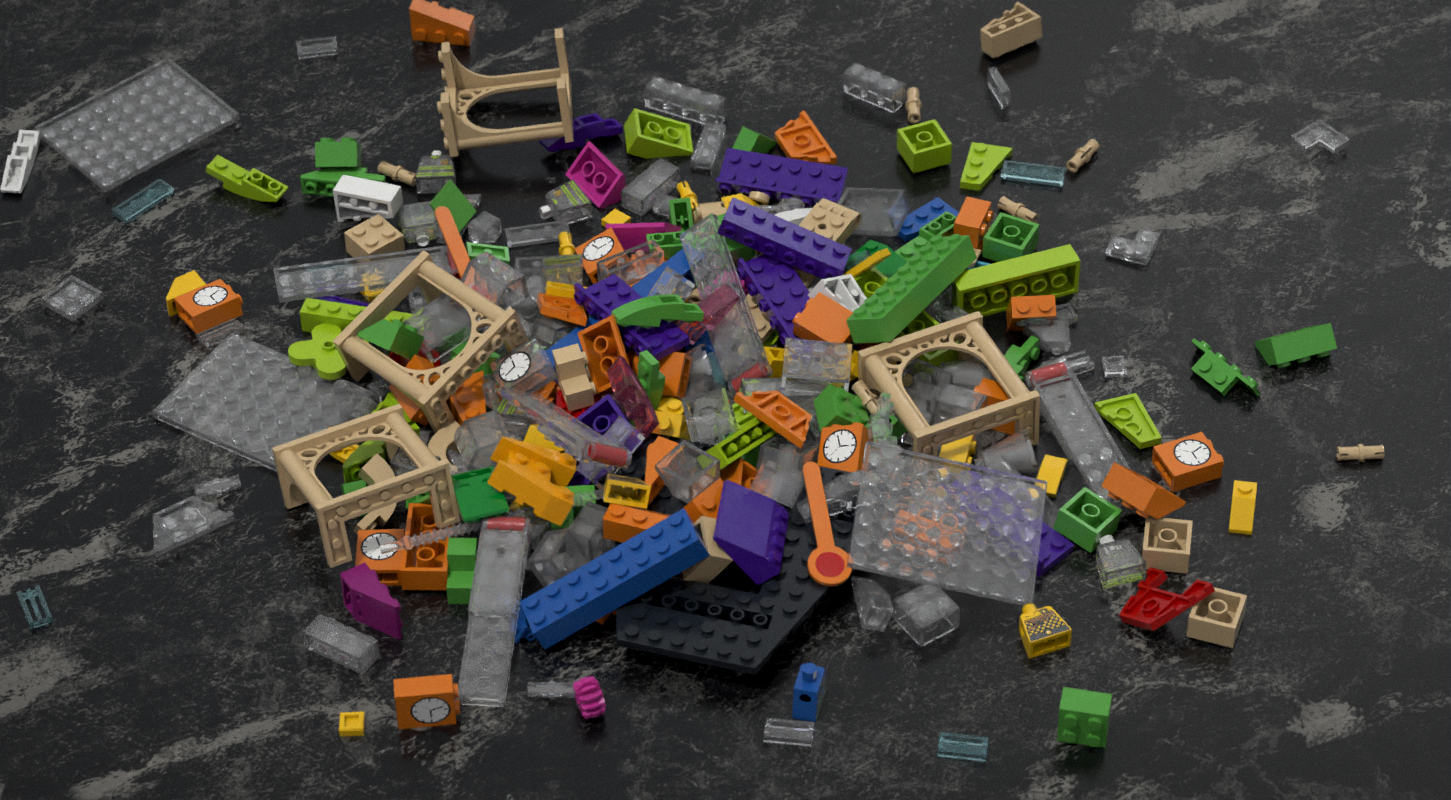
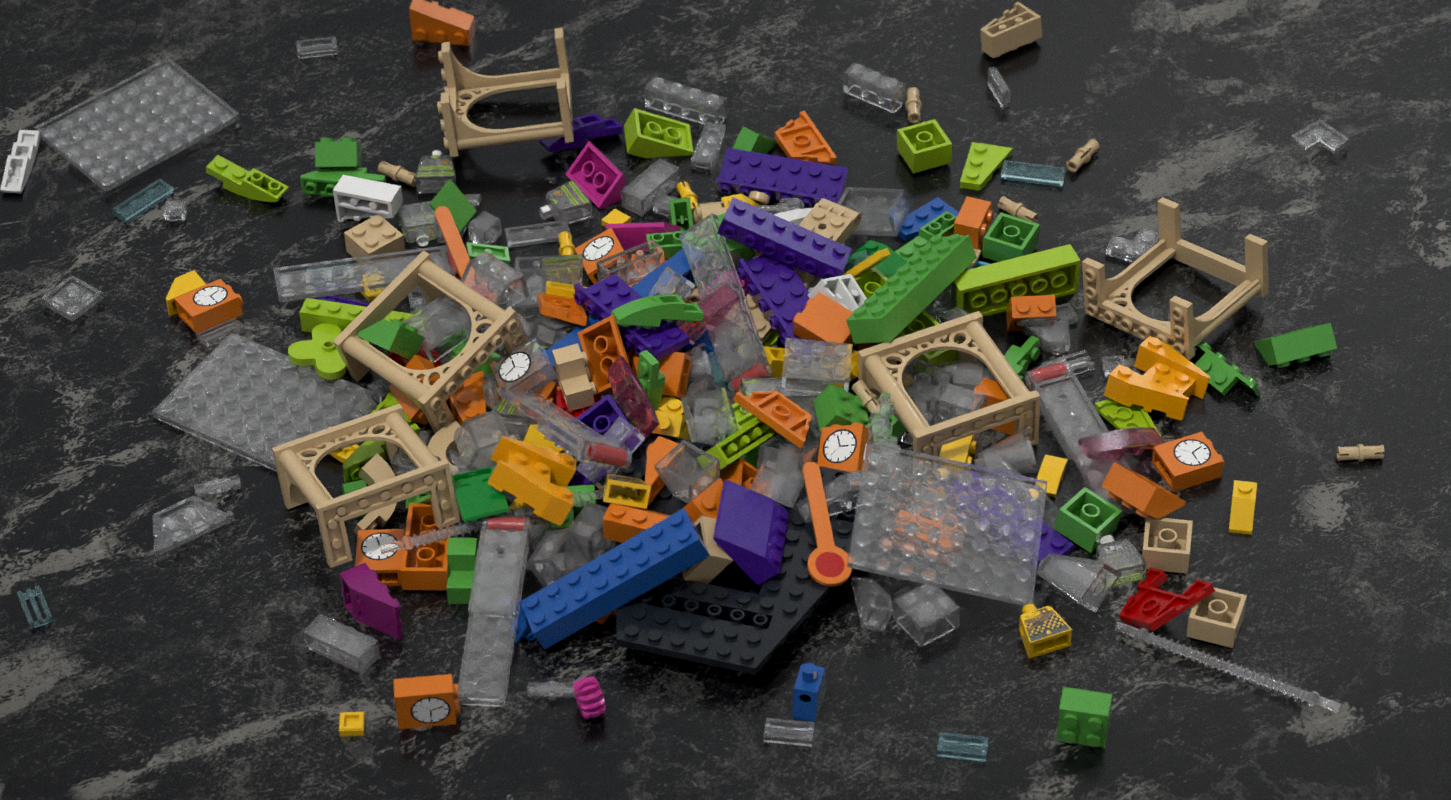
(175, 210): none -> clear tile
(1079, 578): none -> clear slope
(1117, 443): none -> clear pink slope
(1142, 635): none -> clear hose
(1164, 386): none -> light orange wedge
(1183, 330): none -> tan arch

